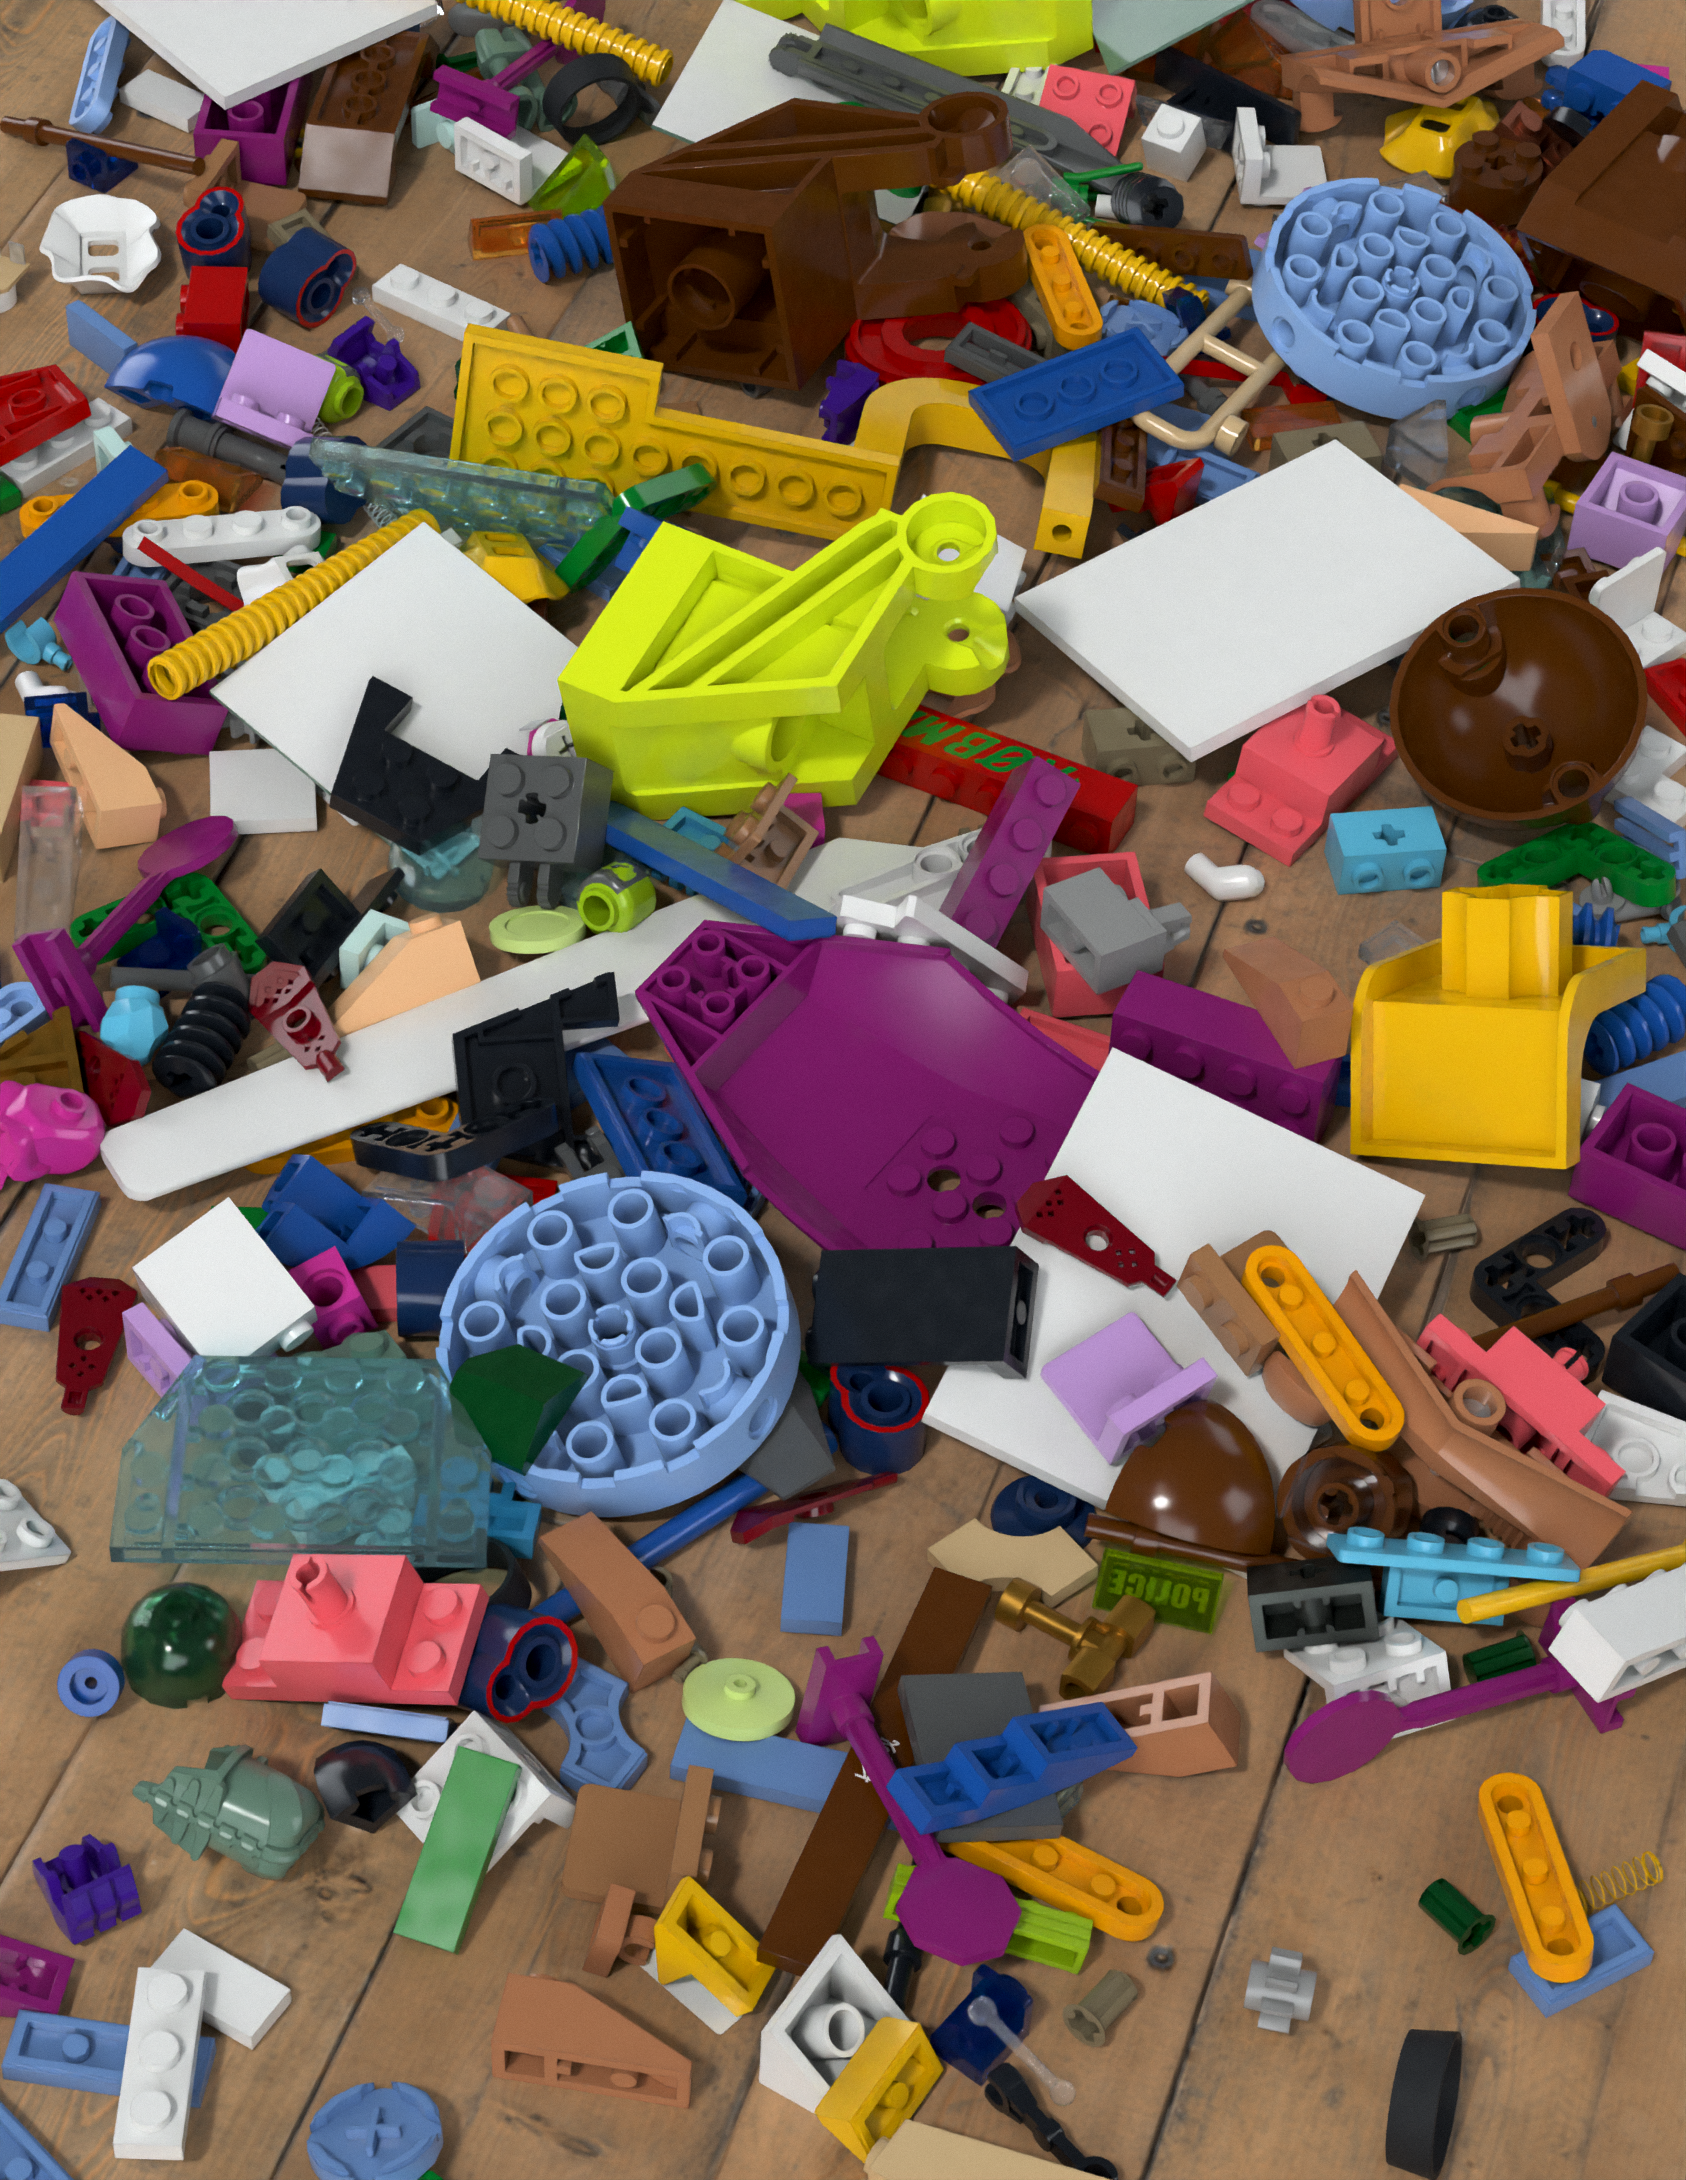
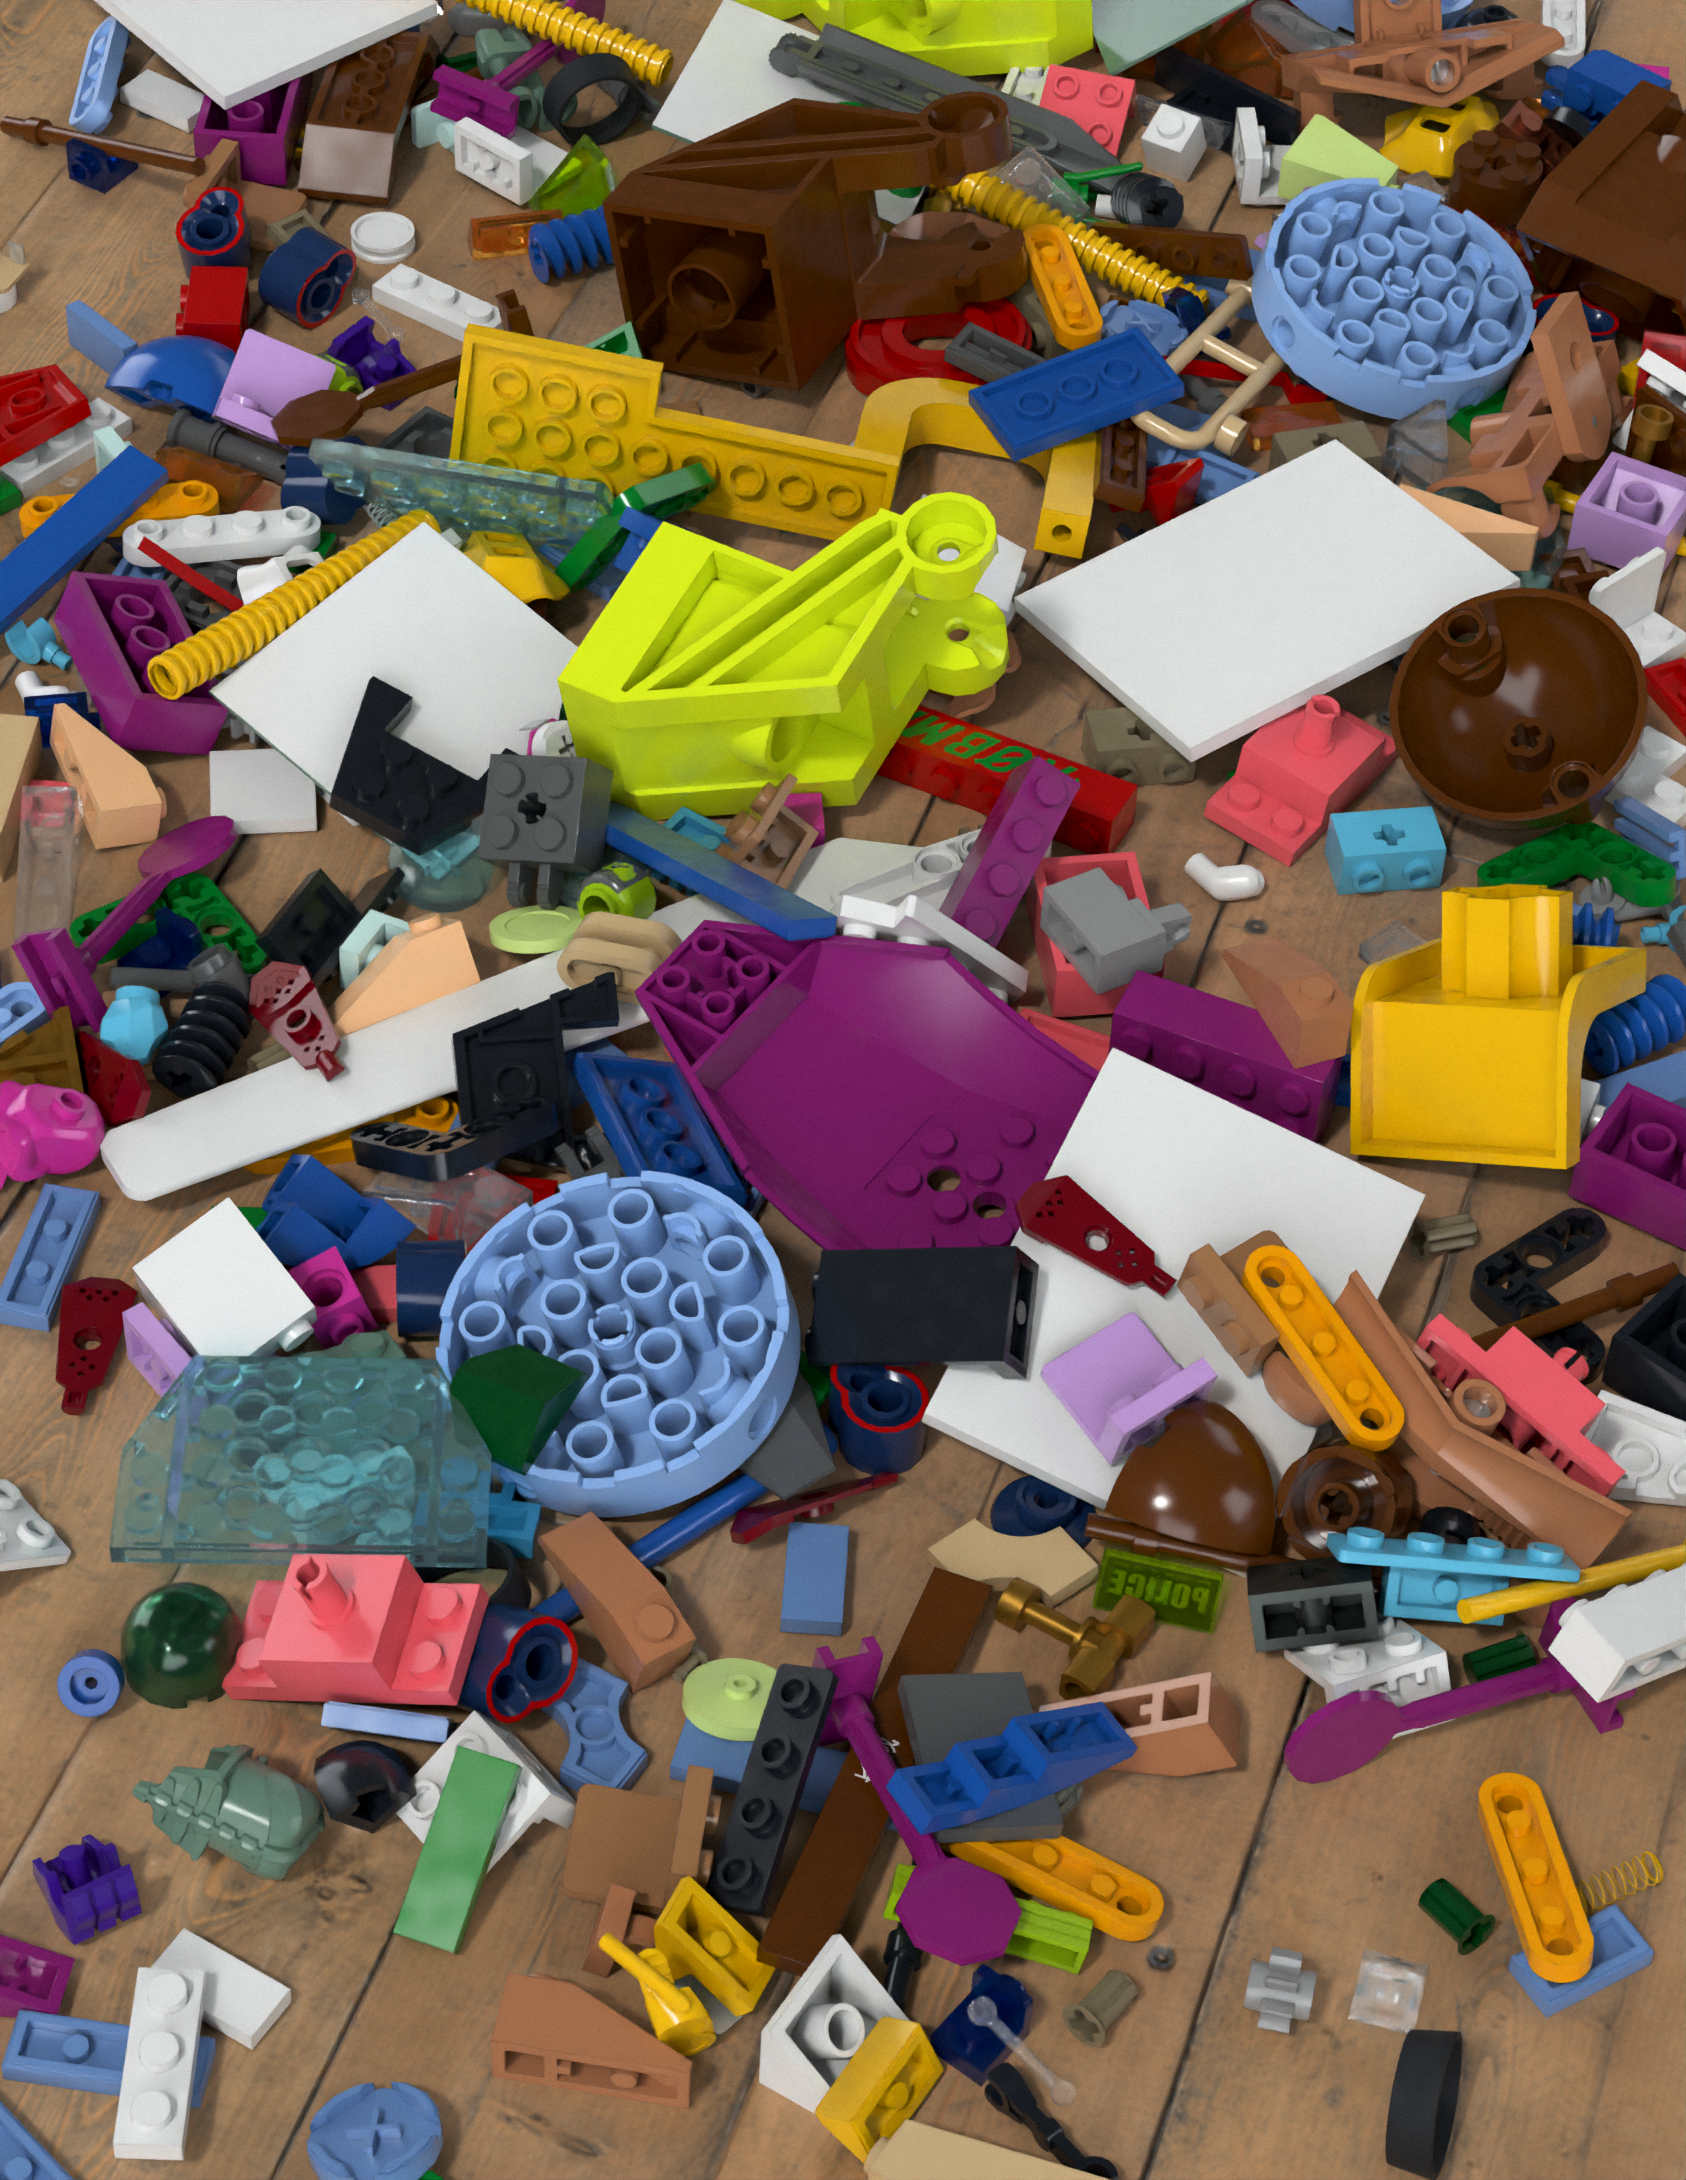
(102, 221): white piece -> none
(333, 413): none -> reddish brown piece
(382, 238): none -> white piece
(617, 945): none -> tan brick
(674, 2013): none -> yellow helmet
(771, 1788): none -> black bracket
(846, 400): dark purple hand -> none
(1329, 154): none -> yellowish green slope
(1388, 1991): none -> clear tile

